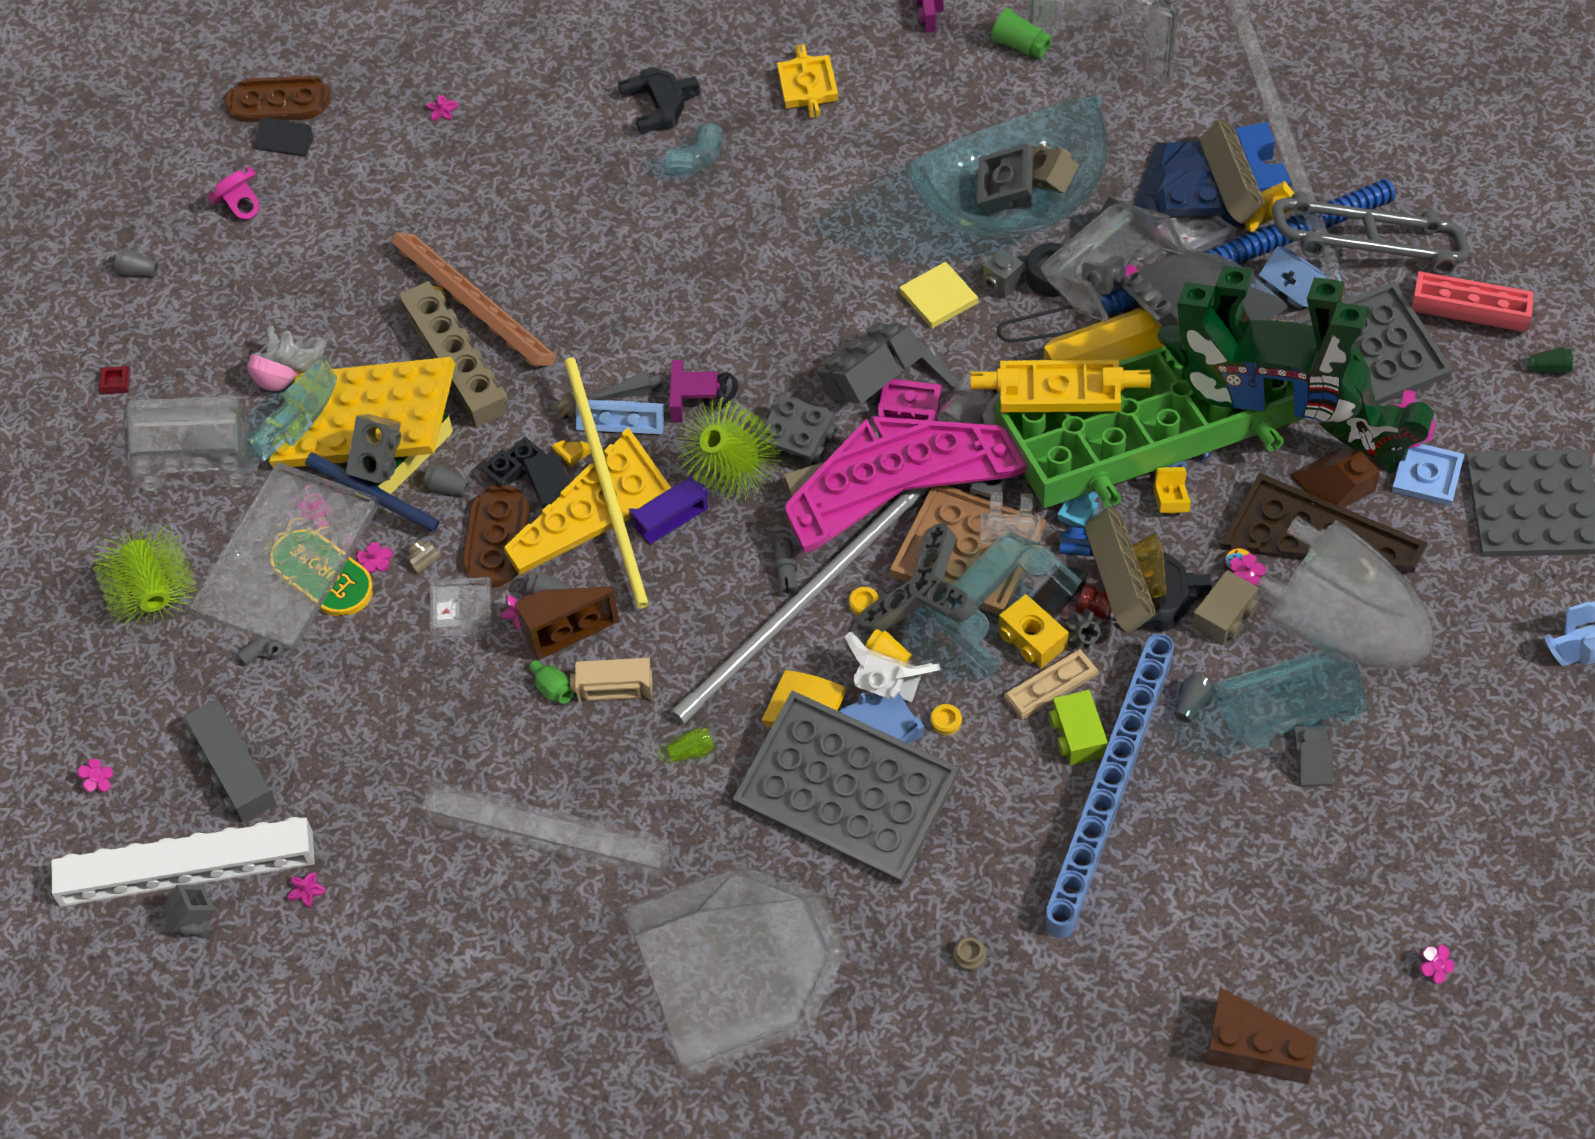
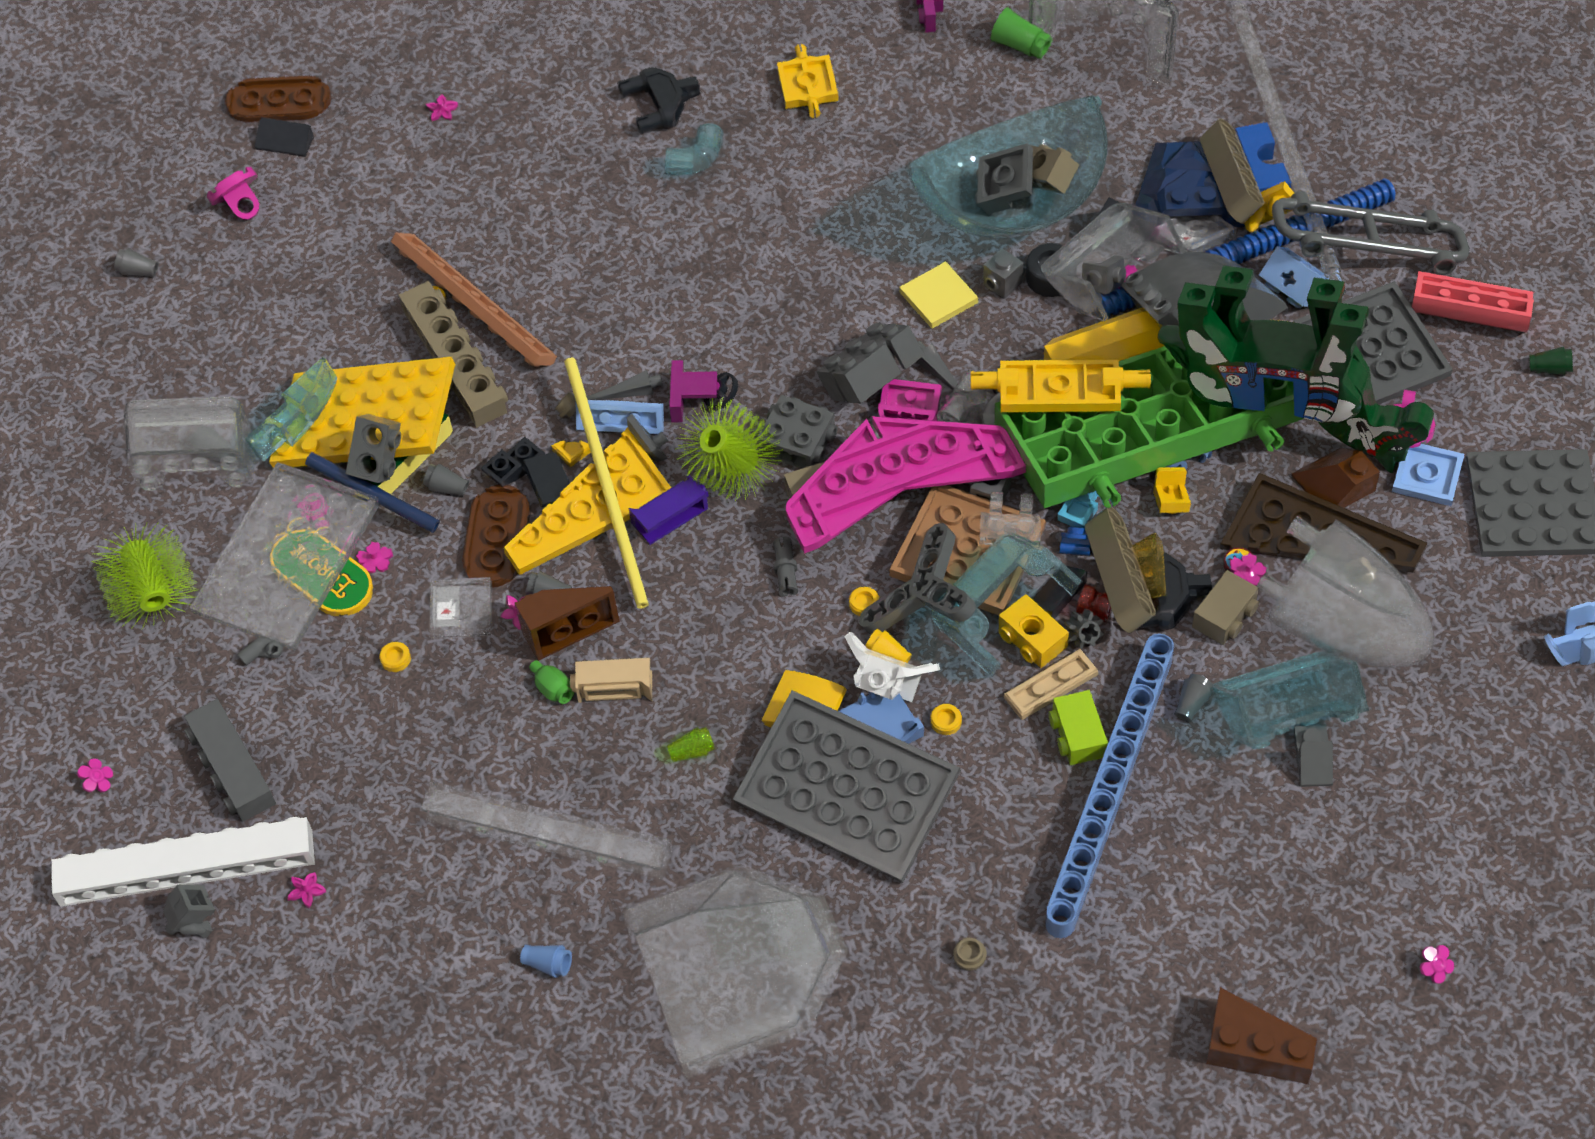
(114, 380): dark red tile -> none
(283, 360): hair -> none
(395, 656): none -> yellow tile
(421, 555): dark tan plate -> none
(548, 959): none -> medium blue cone
(646, 440): none -> dark grey piece
(694, 701): light grey piece -> none
(1033, 316): black piece -> none

